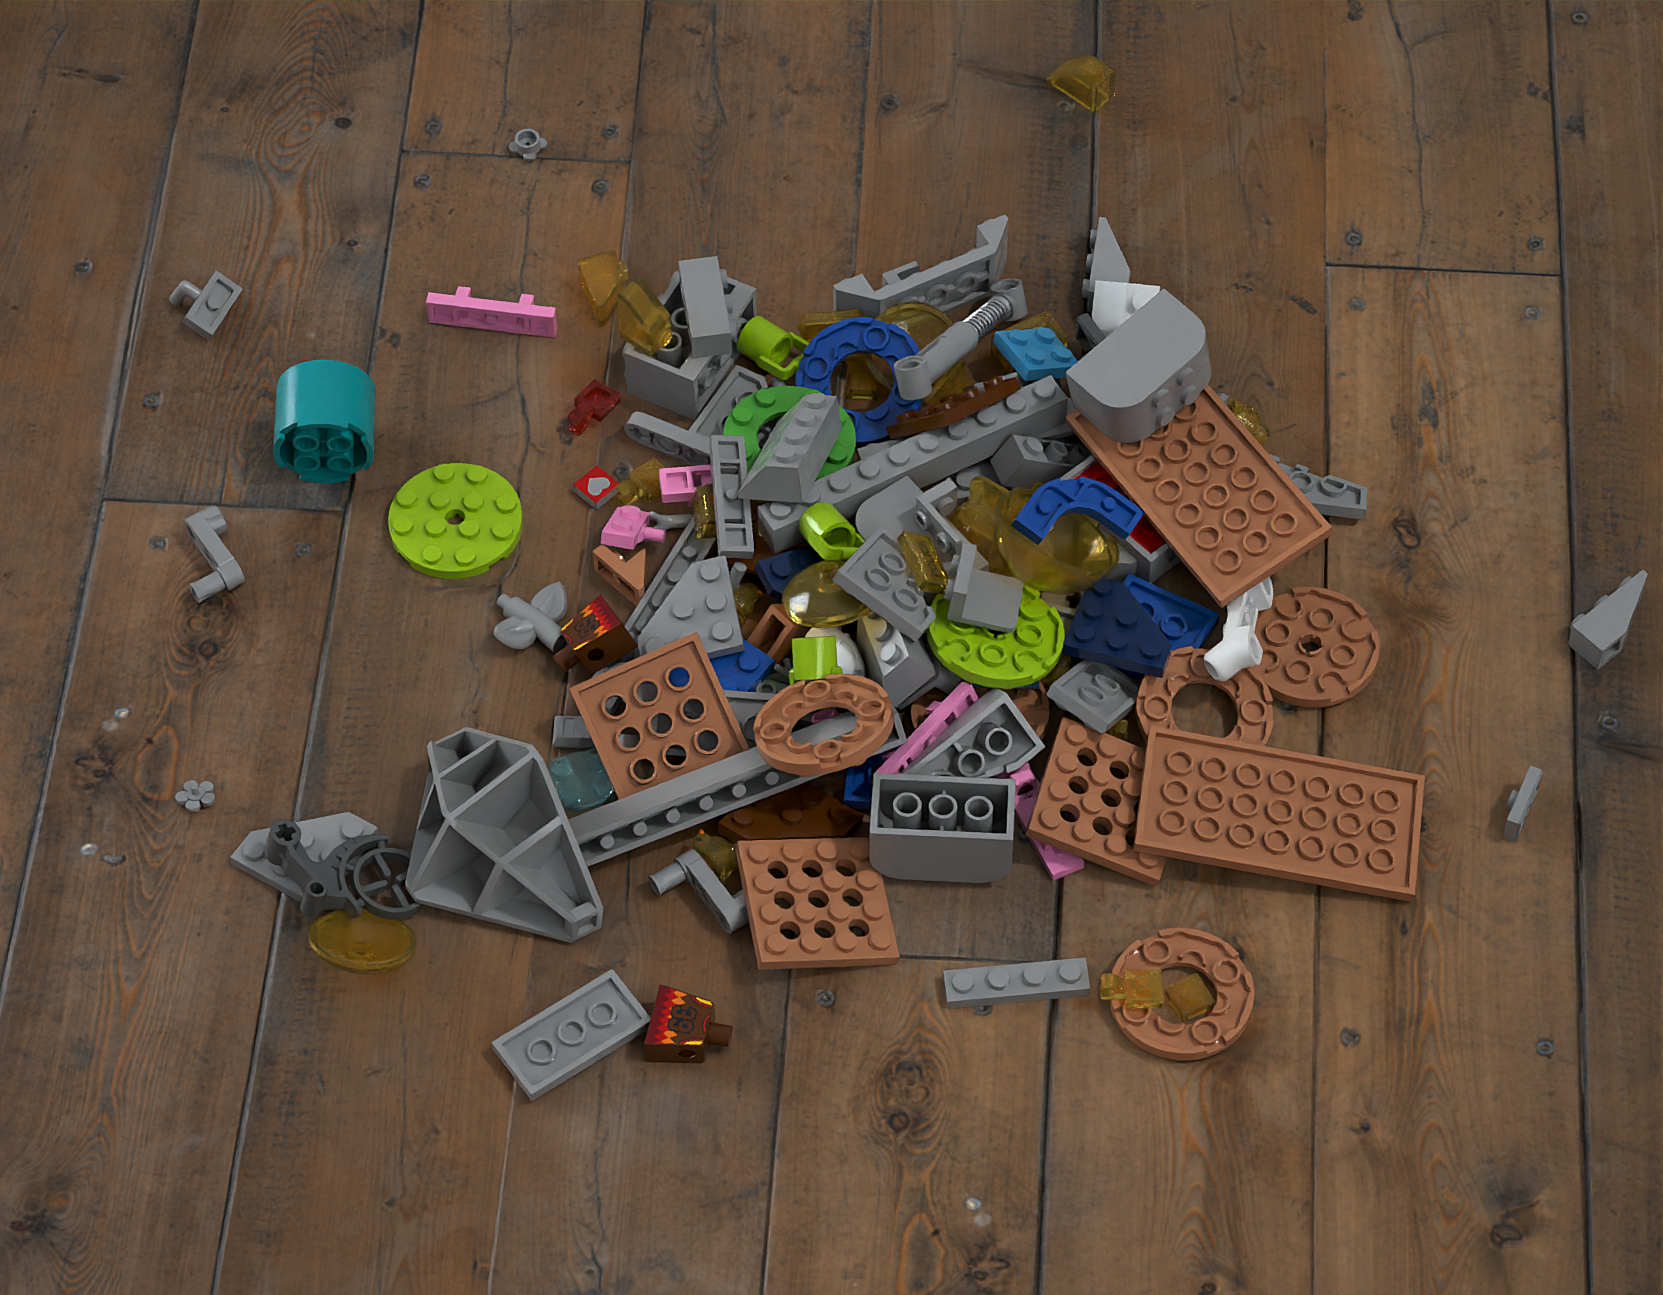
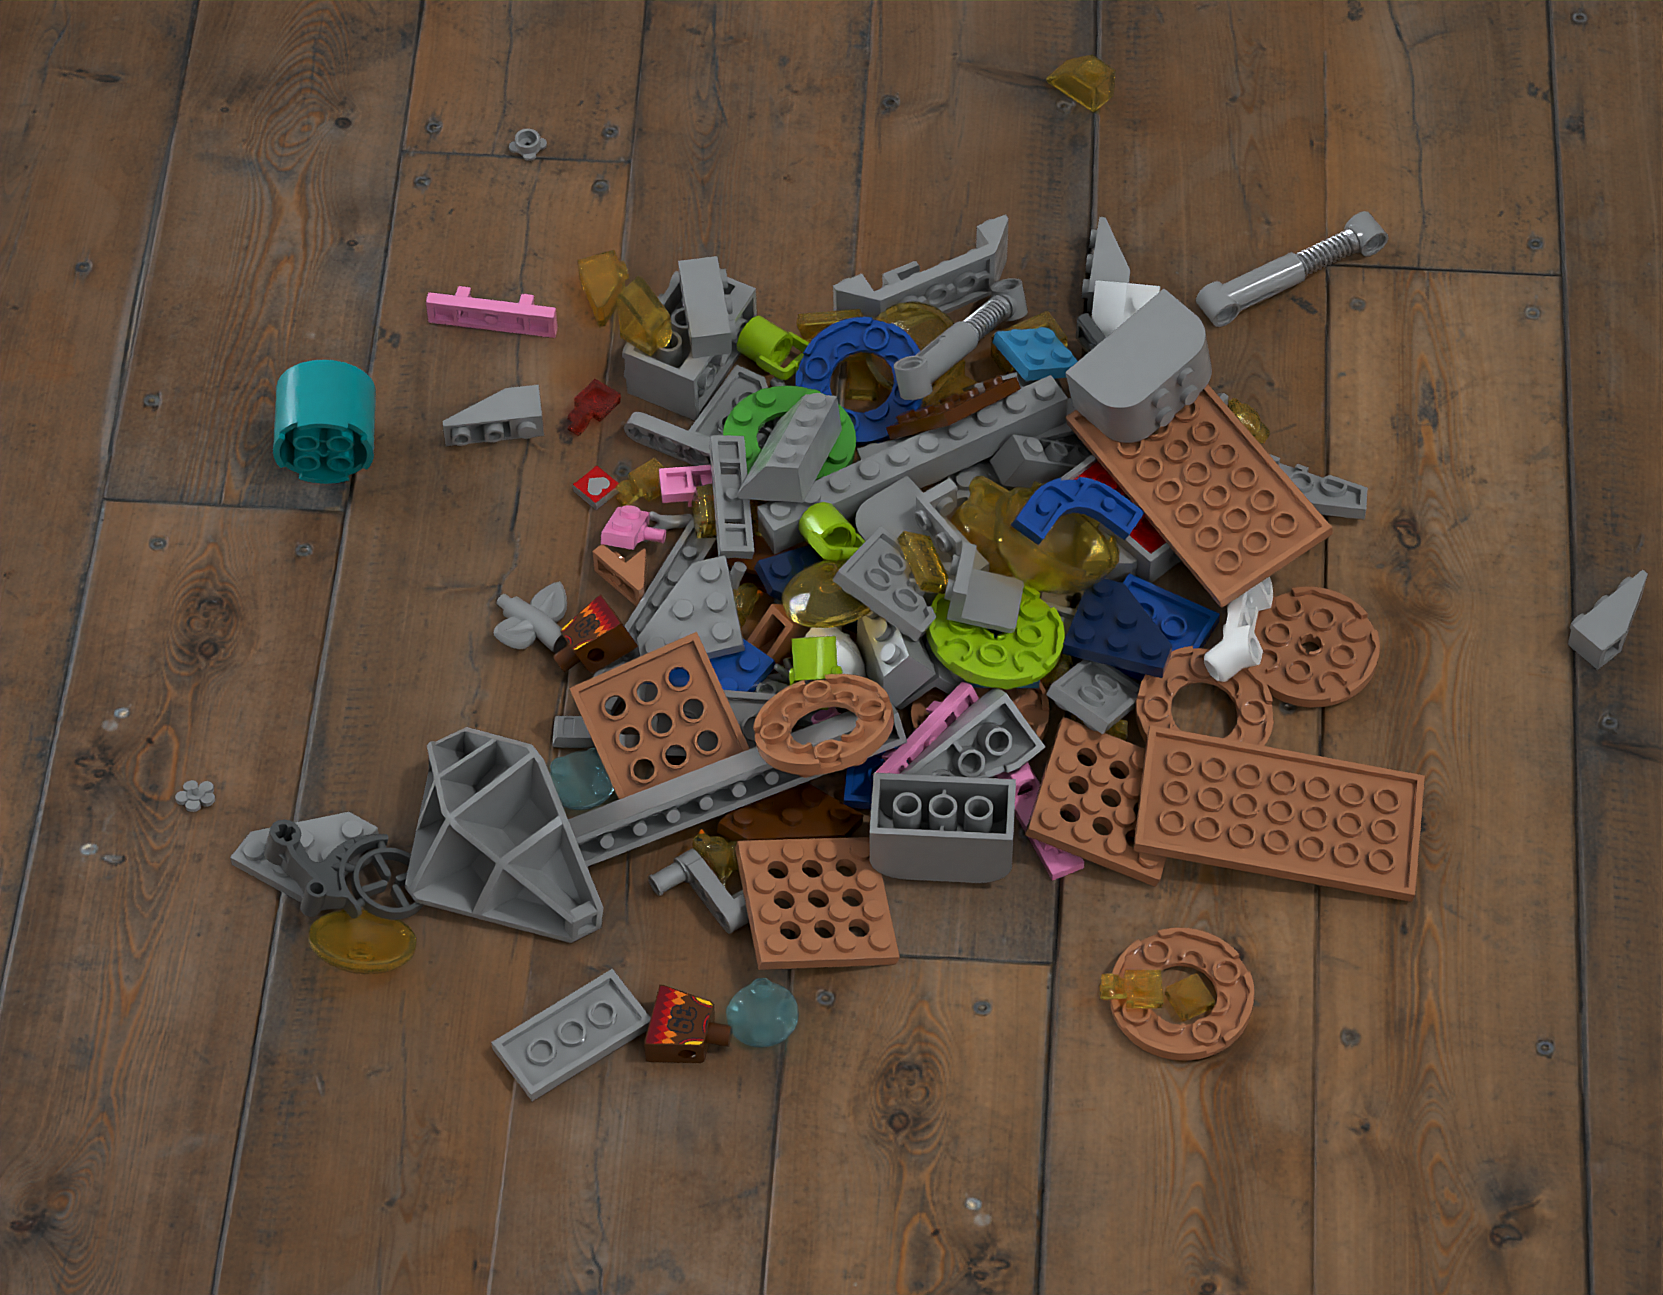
(204, 531): light grey beam -> none
(209, 305): light grey plate -> none
(455, 551): lime plate -> none
(503, 416): none -> light grey slope
(762, 1013): none -> clear light blue dish
(1016, 983): light grey plate -> none
(1225, 301): none -> light grey piece
(1521, 803): light grey plate -> none

